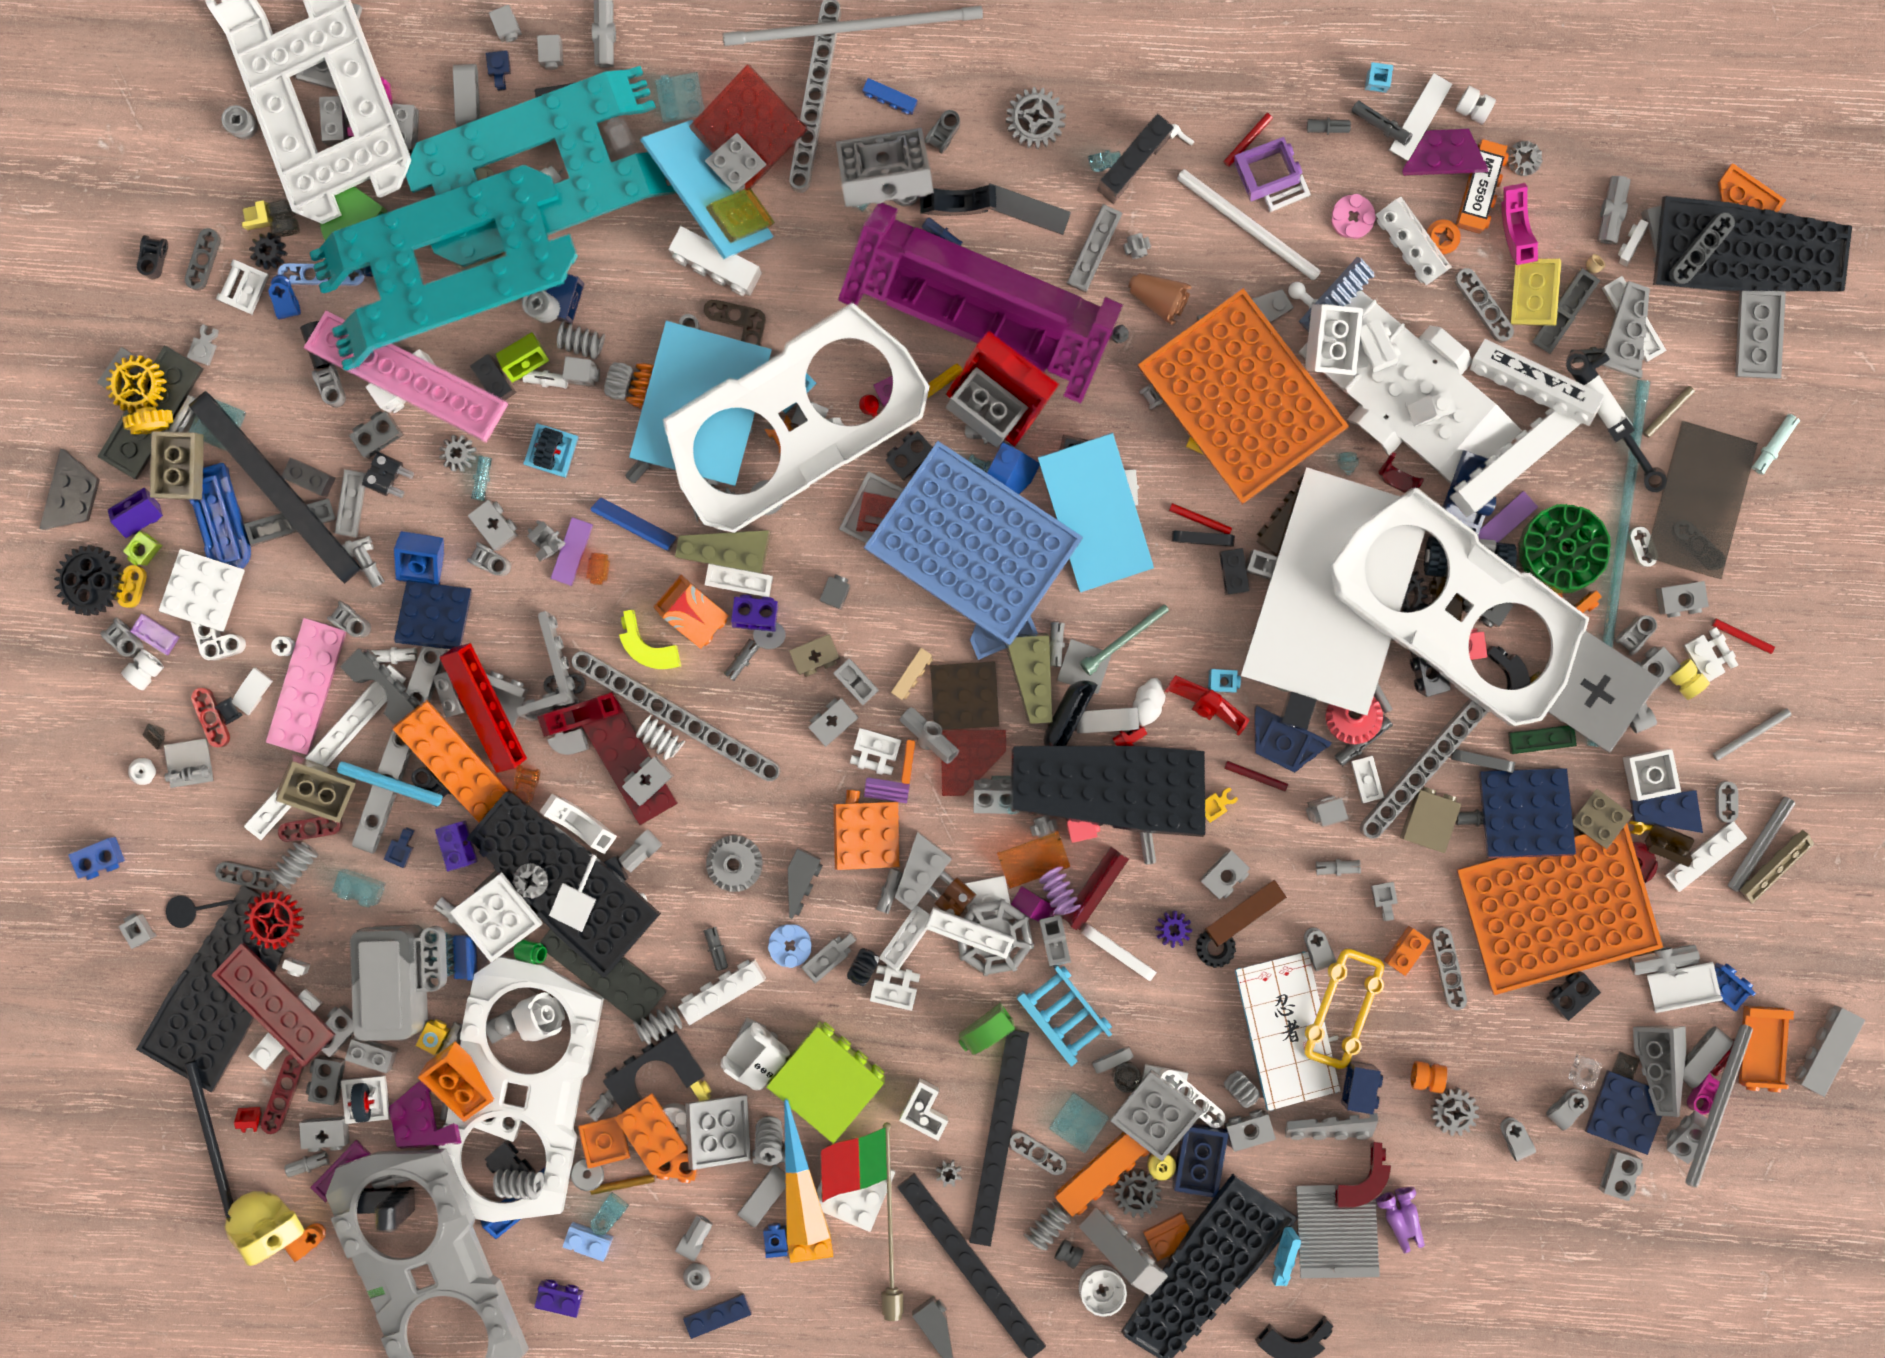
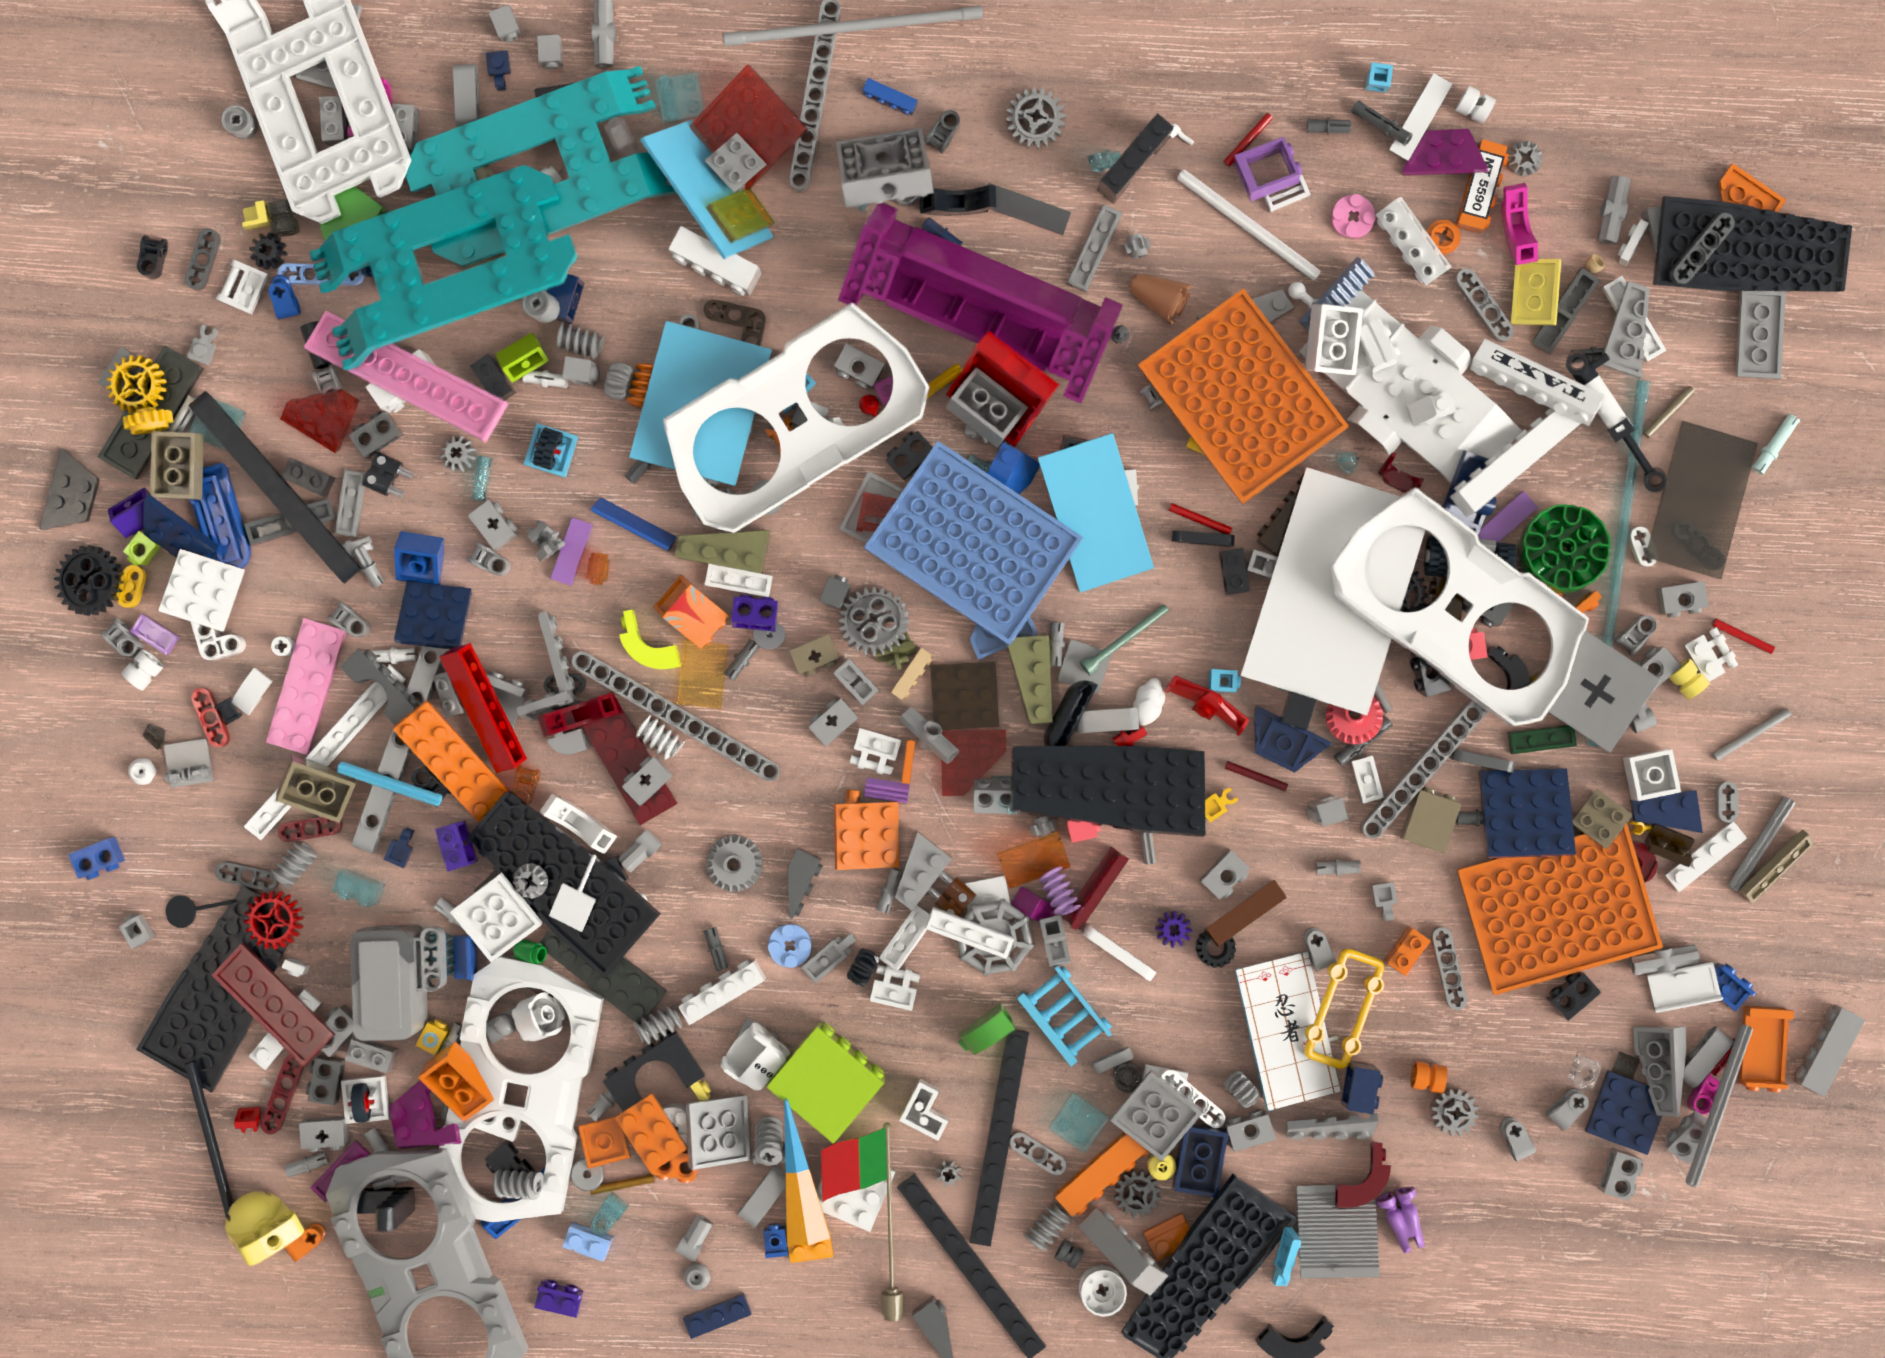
(172, 531): none -> dark blue wing
(322, 416): none -> clear red plate
(376, 1141): none -> light grey pin
(702, 675): none -> clear yellow piece
(851, 356): none -> light grey brick
(883, 636): none -> light grey gear
(899, 654): none -> olive hips

